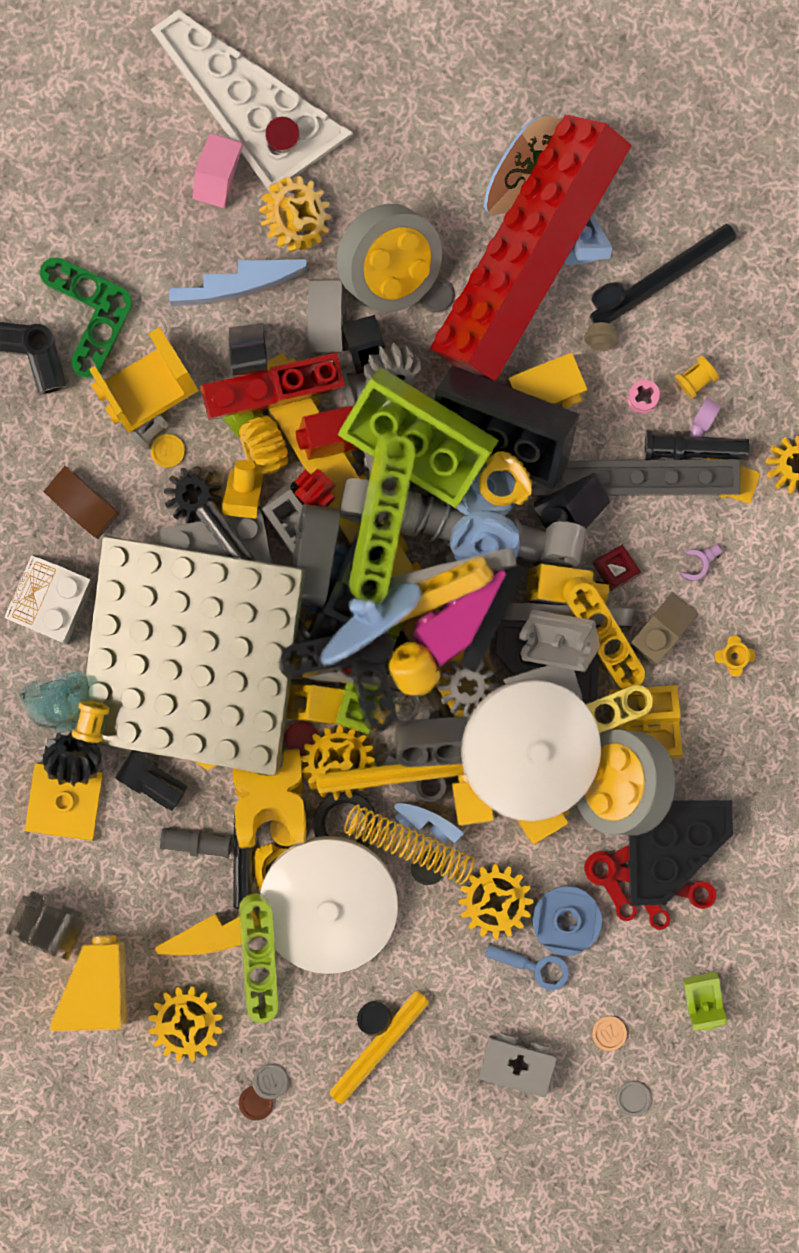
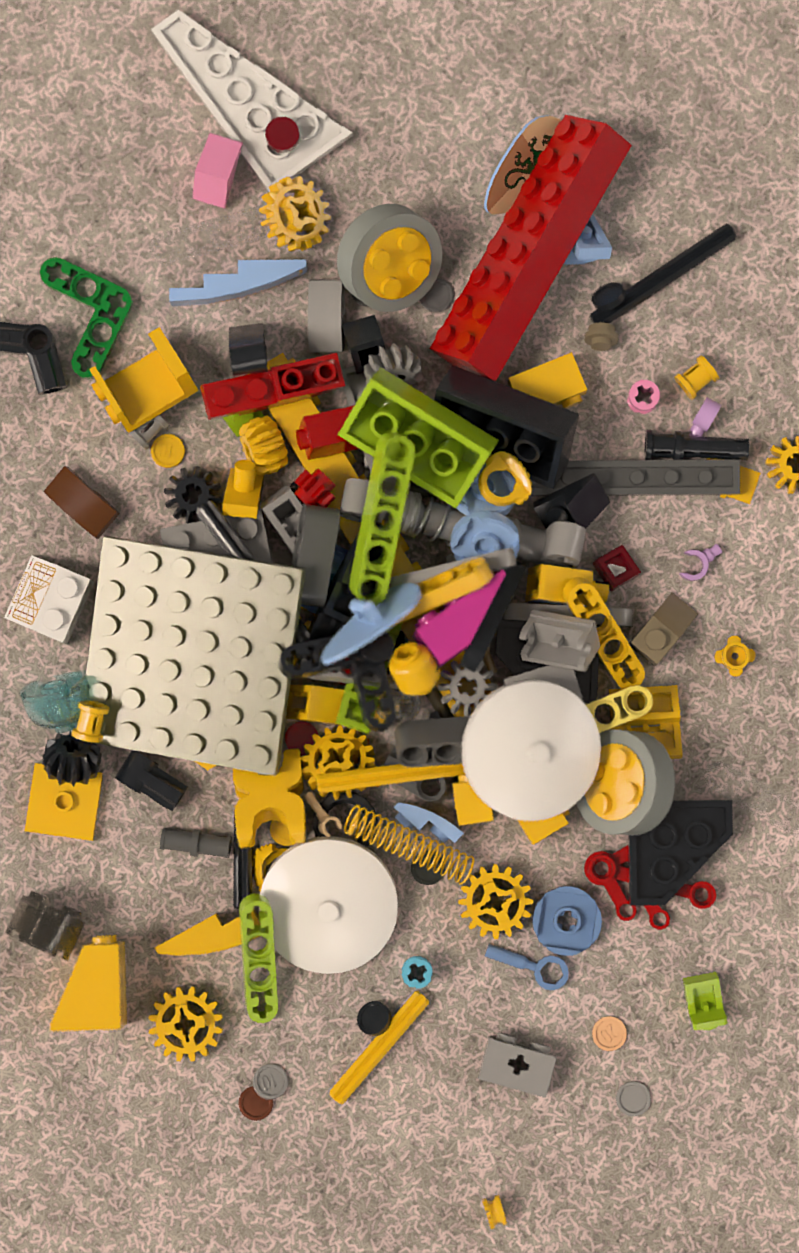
(321, 814): none -> tan hand
(414, 982): none -> medium azure bush
(496, 1212): none -> yellow bush

